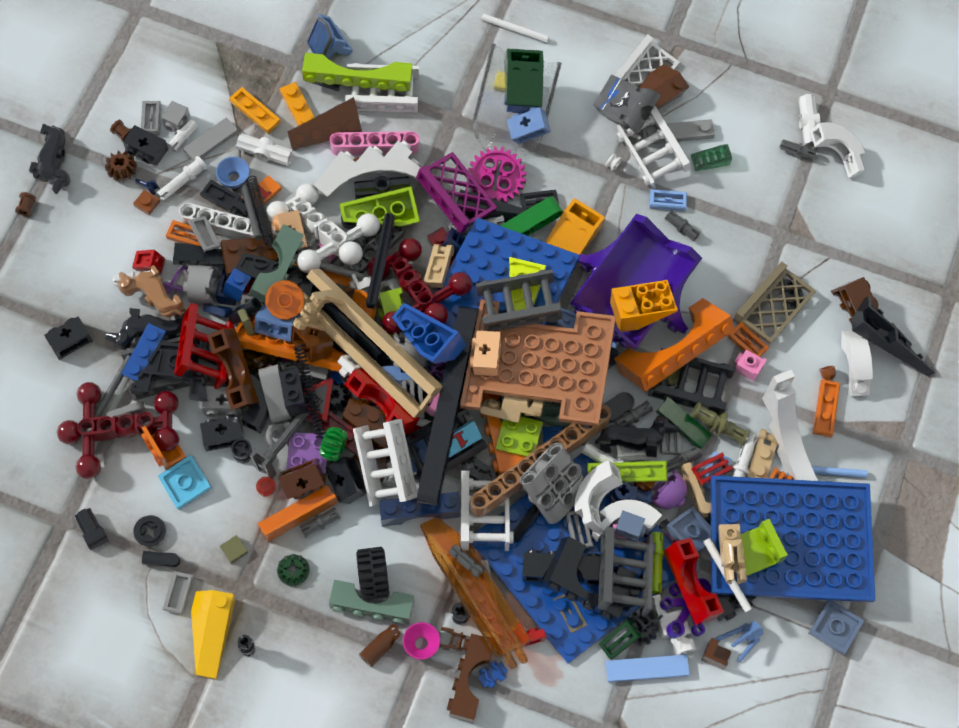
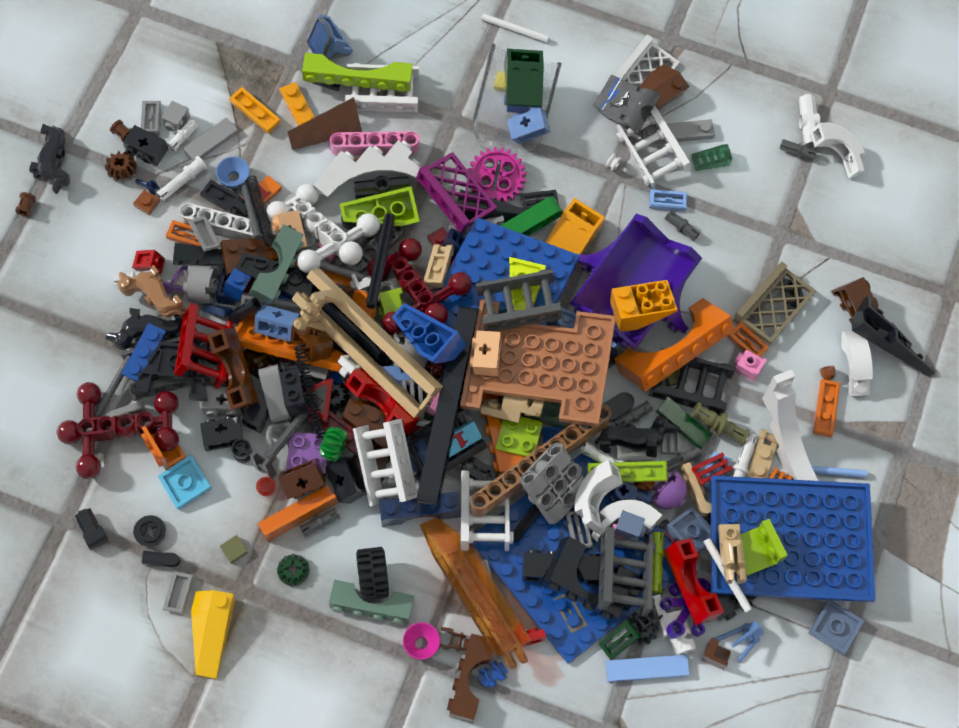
(64, 346): black brick -> none
(242, 642): black pin -> none
(246, 322): olive tile -> none
(264, 149): white piece -> none
(284, 299): orange tile -> none
(379, 645): reddish brown piece -> none
(435, 369): none -> plate
(463, 618): black bush -> none
(466, 561): dark grey axle -> none

